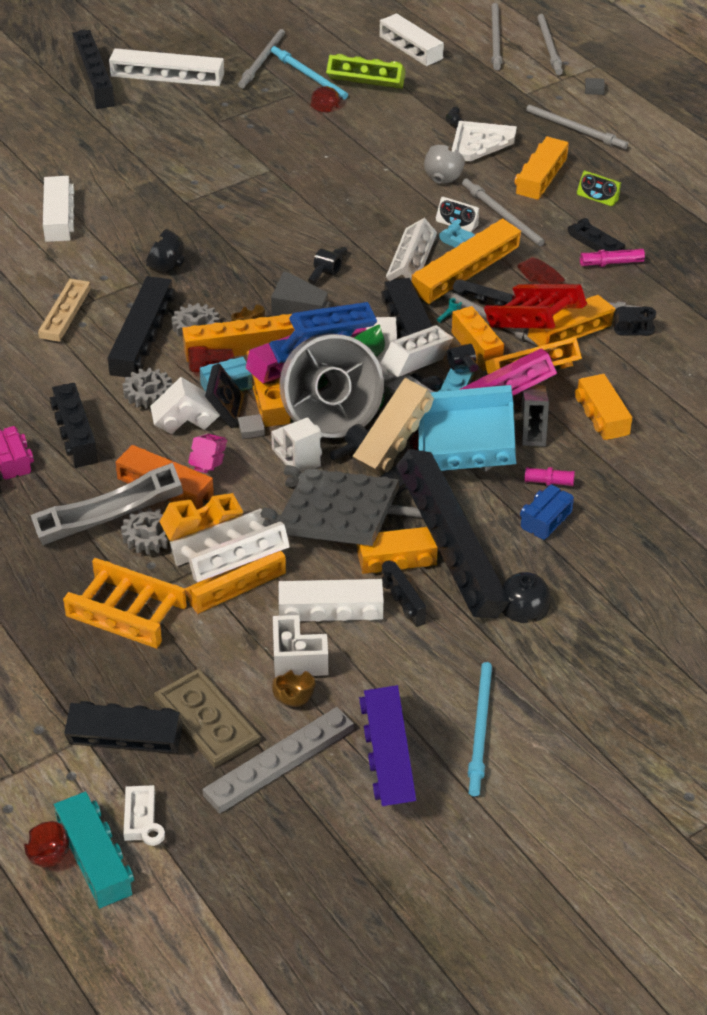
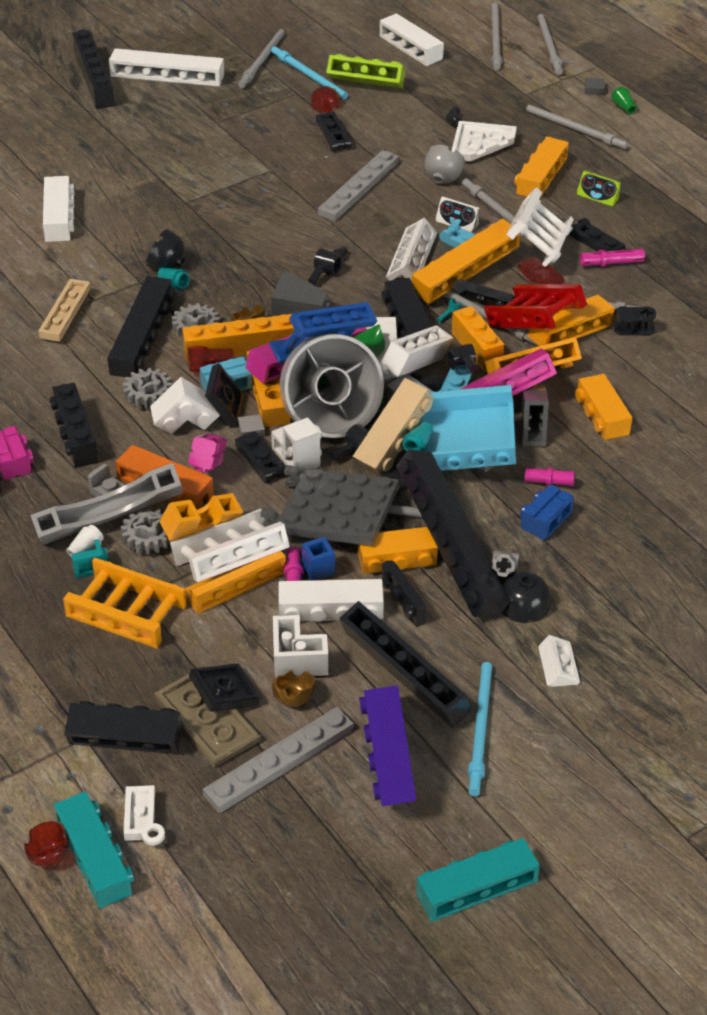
(83, 560): none -> teal bracket
(85, 540): none -> white cone
(102, 482): none -> light grey bracket
(179, 277): none -> teal cone
(224, 687): none -> black tile
(260, 456): none -> black plate
(293, 570): none -> dark pink pin
(318, 559): none -> blue brick
(333, 131): none -> black plate
(358, 185): none -> light grey plate
(405, 664): none -> black brick
(418, 437): none -> teal cone
(477, 879): none -> teal brick
(505, 563): none -> light grey piece
(523, 220): none -> white fence
(558, 662): none -> white slope
(623, 99): none -> green cone

